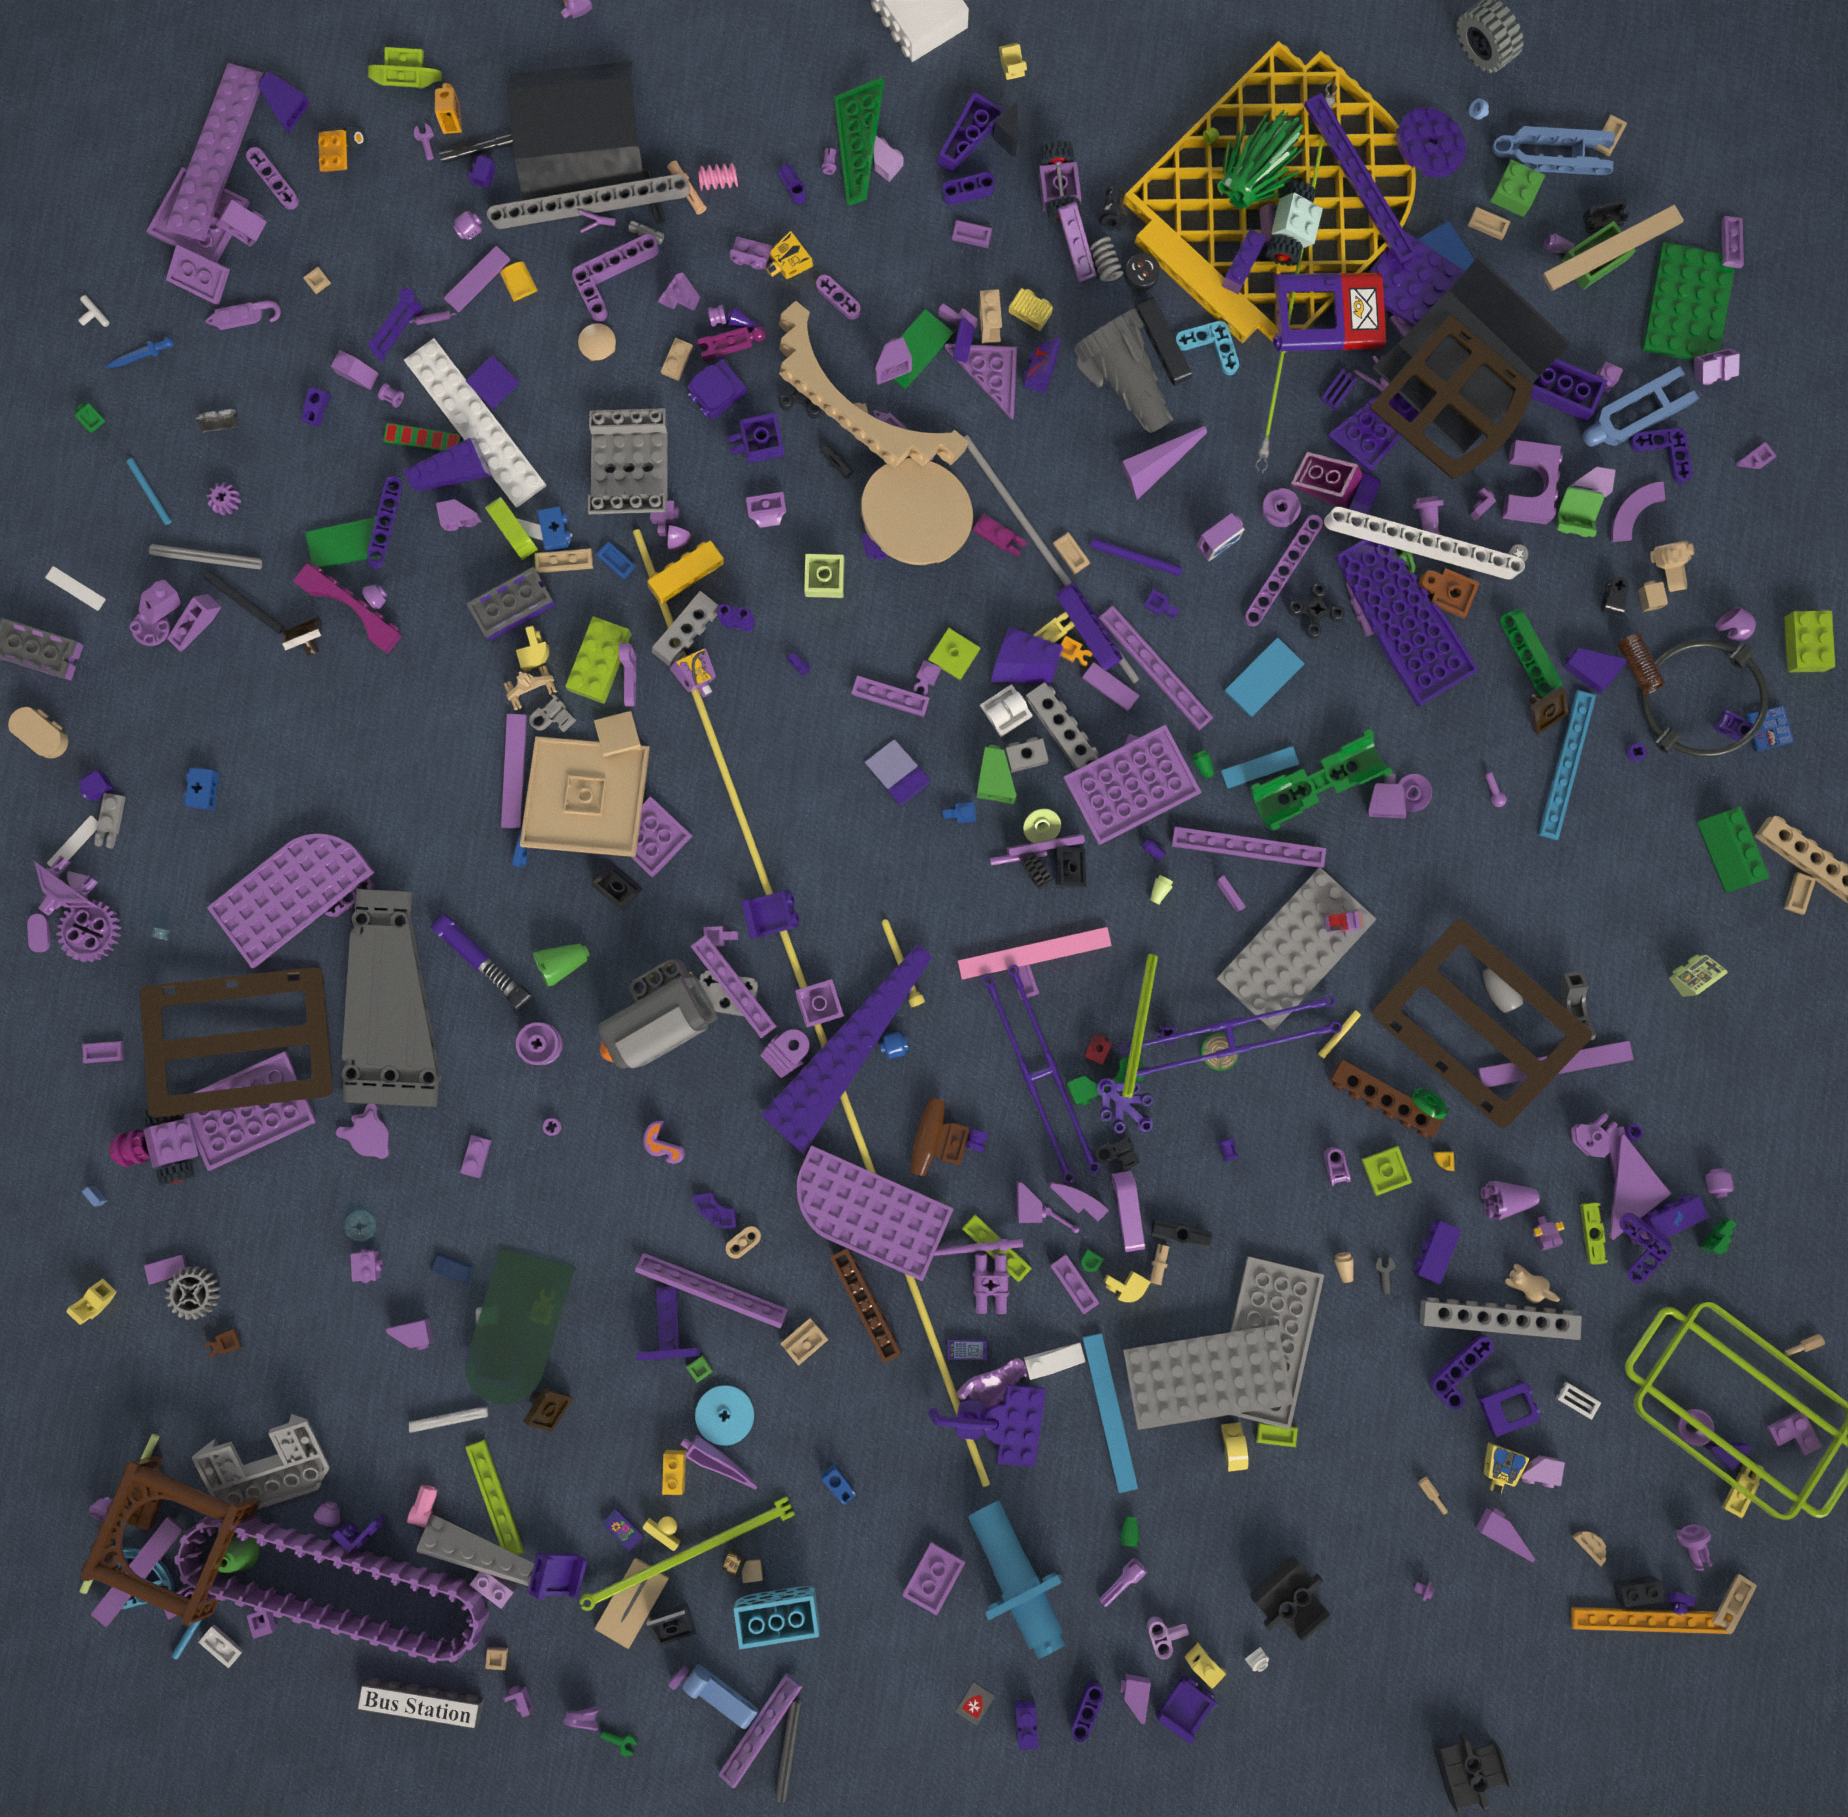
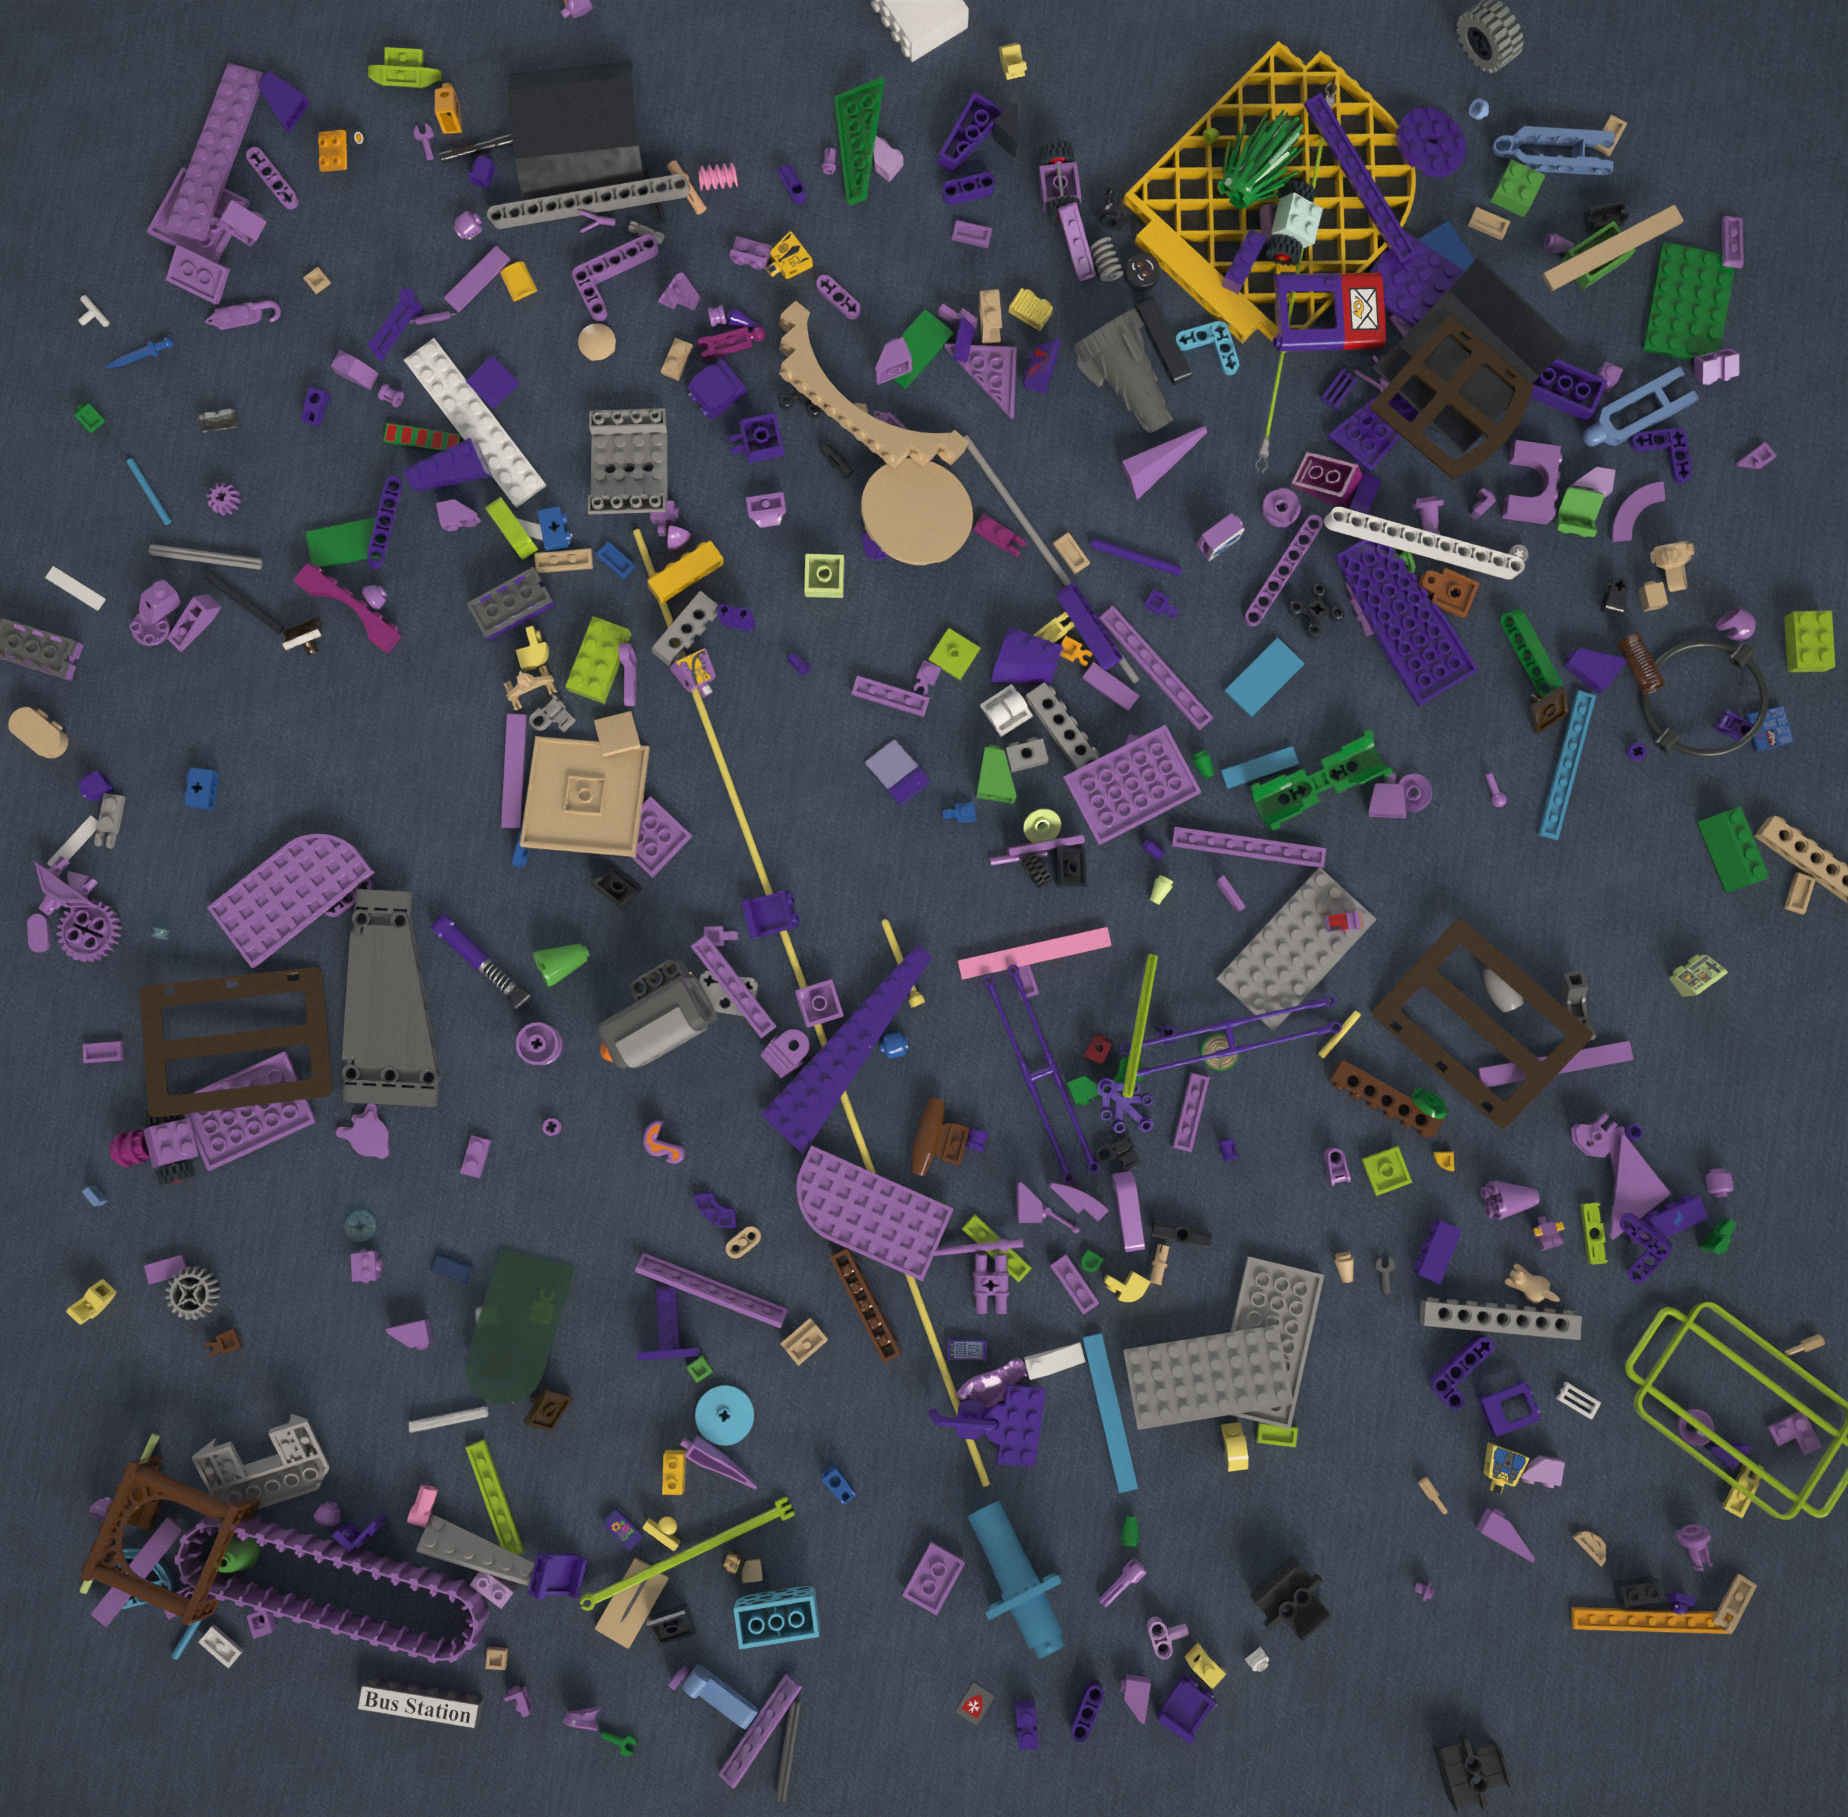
(1190, 1112): none -> medium lavender tile

